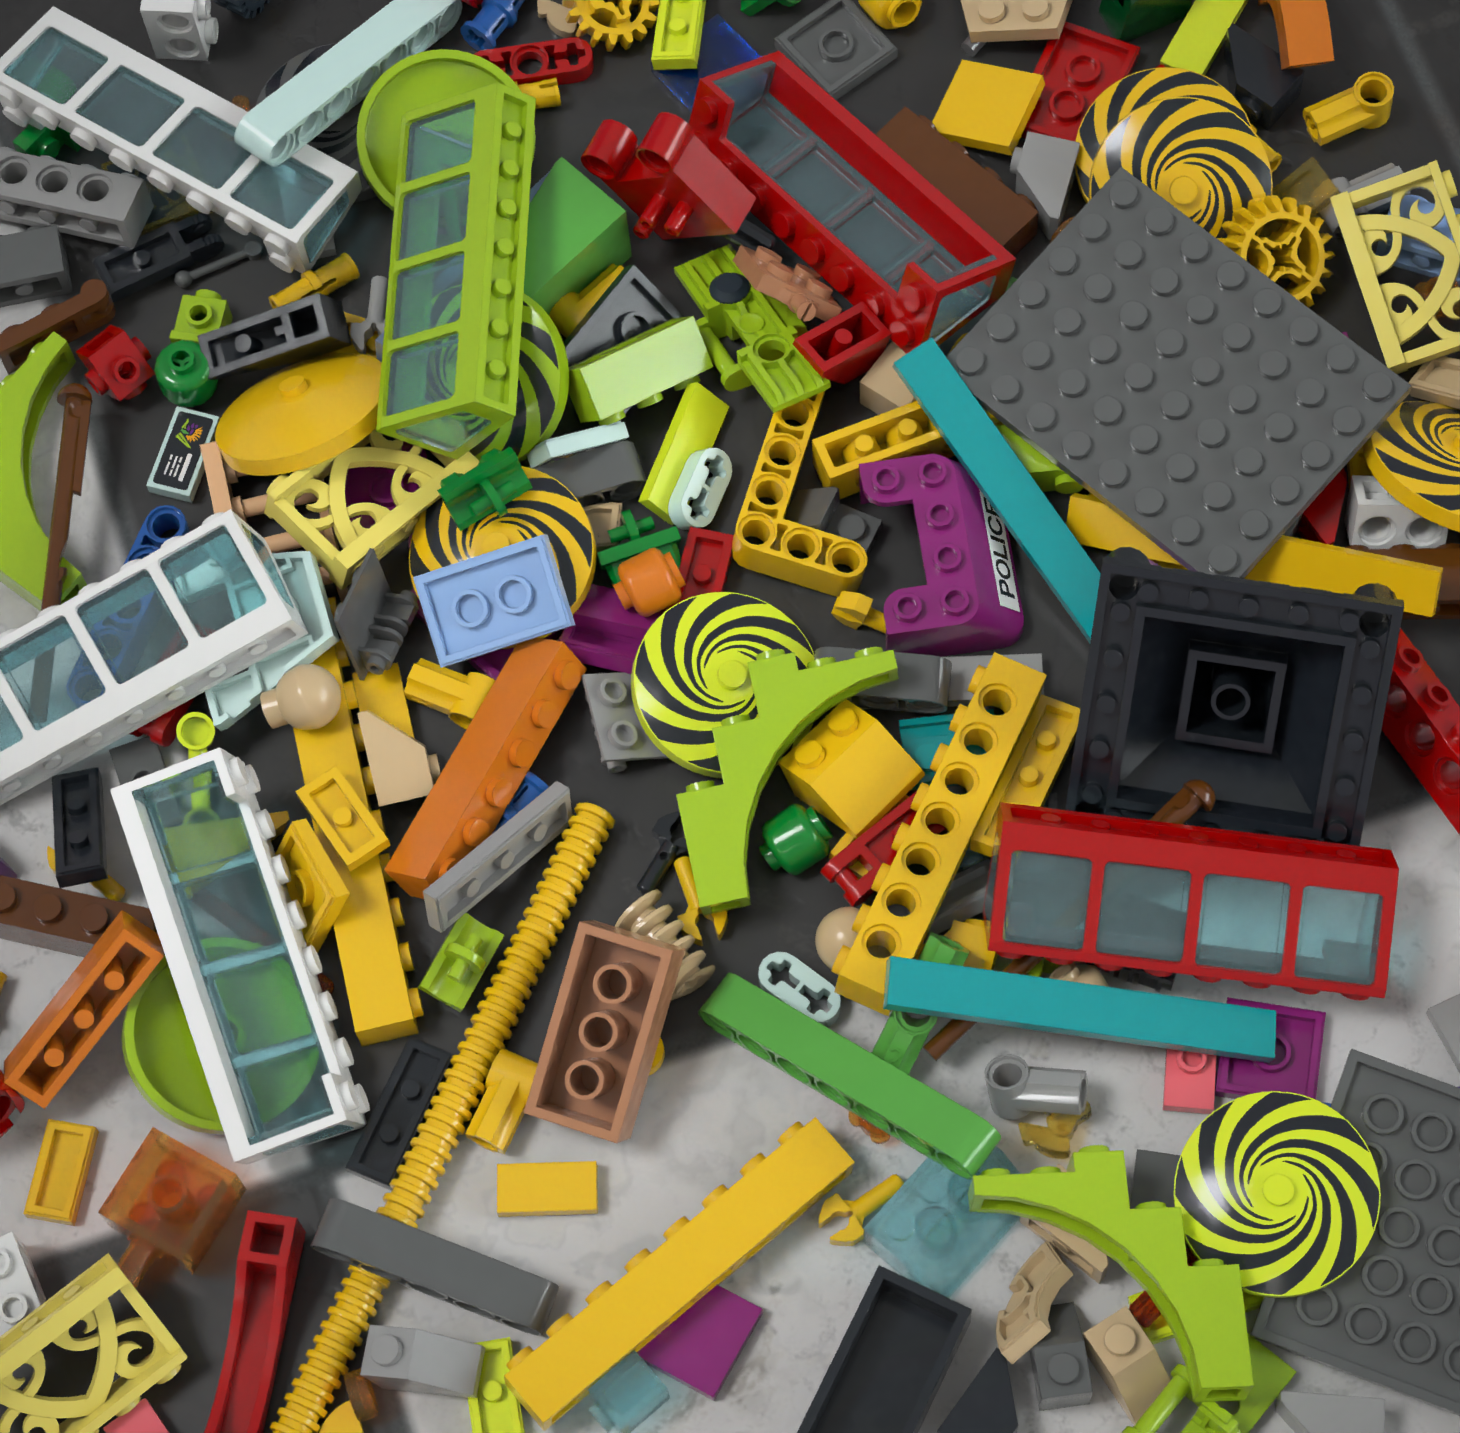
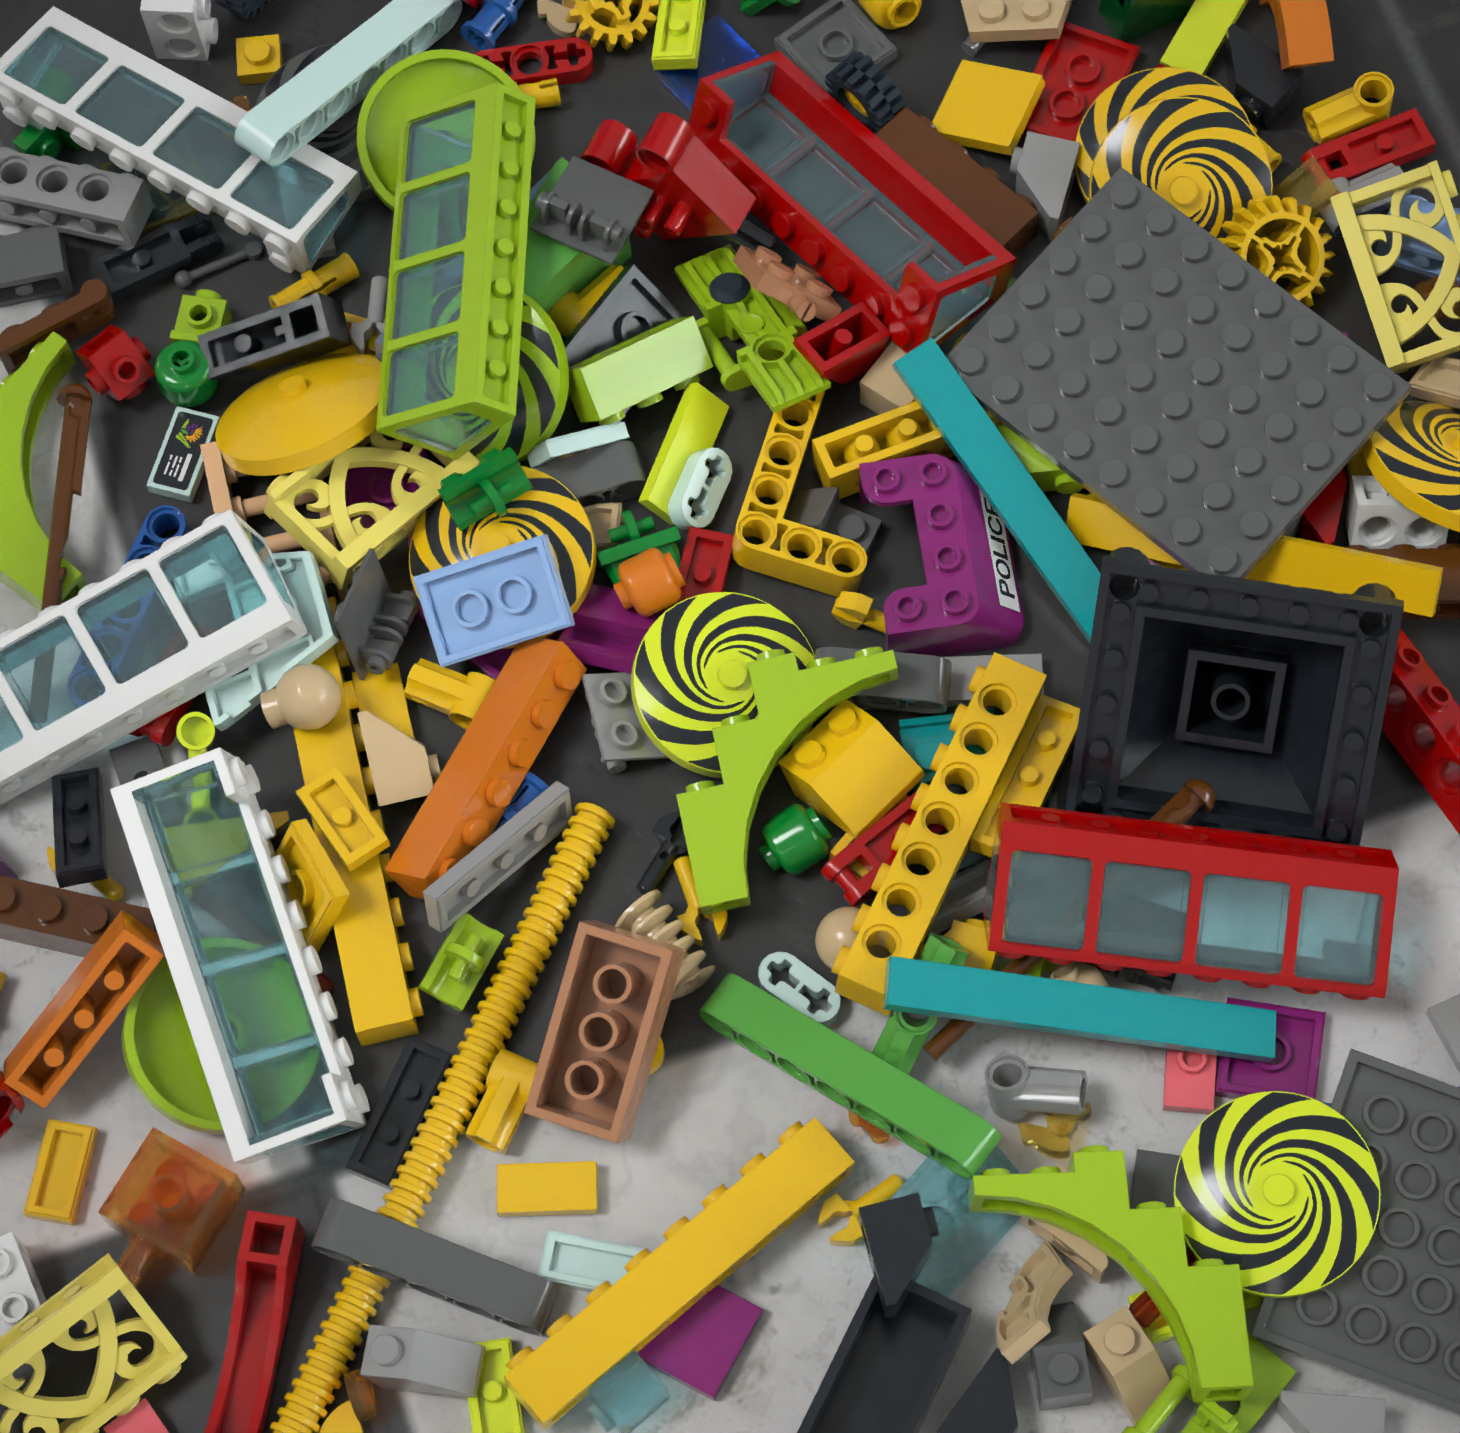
(258, 58): none -> yellow plate
(583, 1261): none -> light aqua tile
(591, 210): none -> dark grey hinge
(865, 90): none -> black bush
(897, 1245): none -> black slope
(1372, 147): none -> red plate

